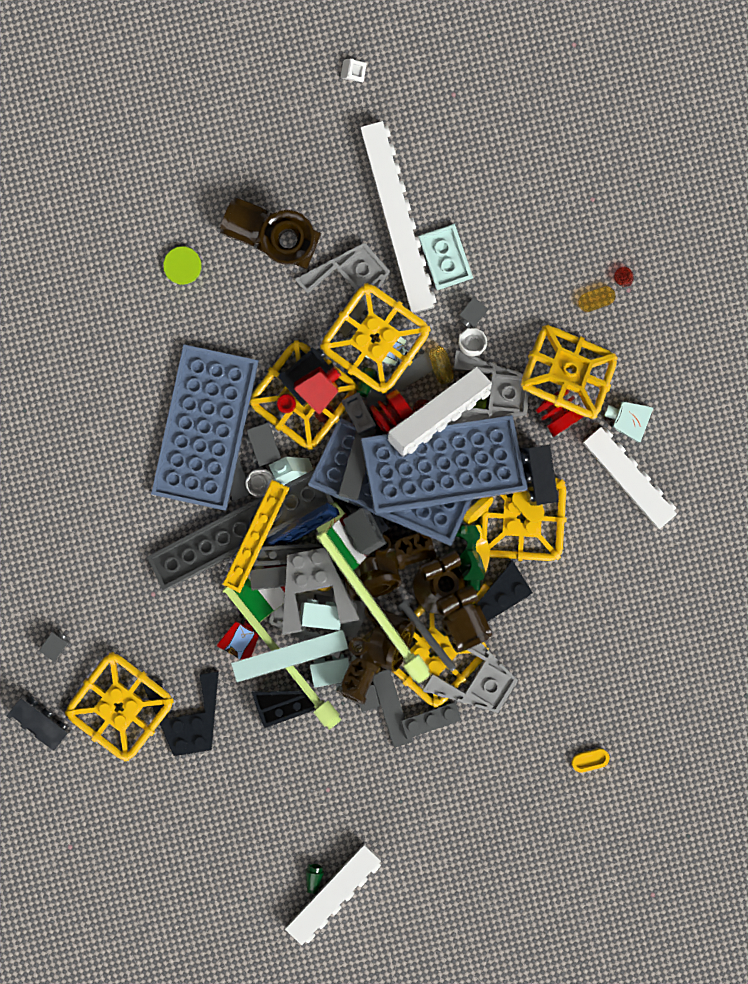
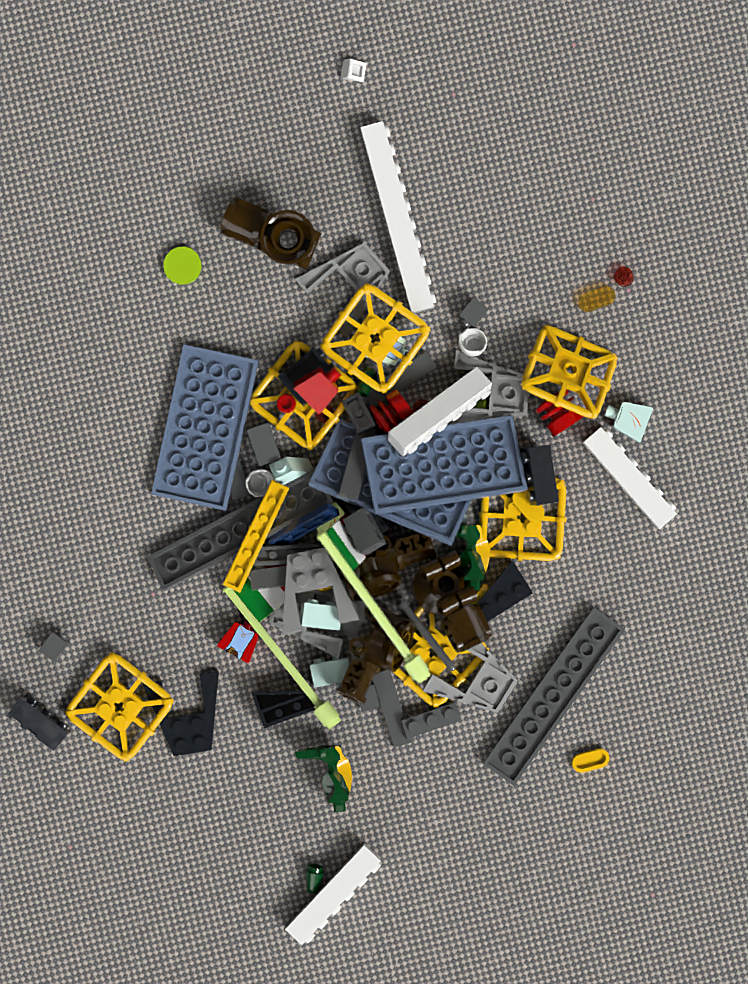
(289, 656): light aqua tile -> none
(338, 777): none -> dark green hips
(441, 365): clear yellow tile -> none
(445, 257): light aqua tile -> none
(477, 510): yellow tile -> none
(553, 696): none -> dark grey plate

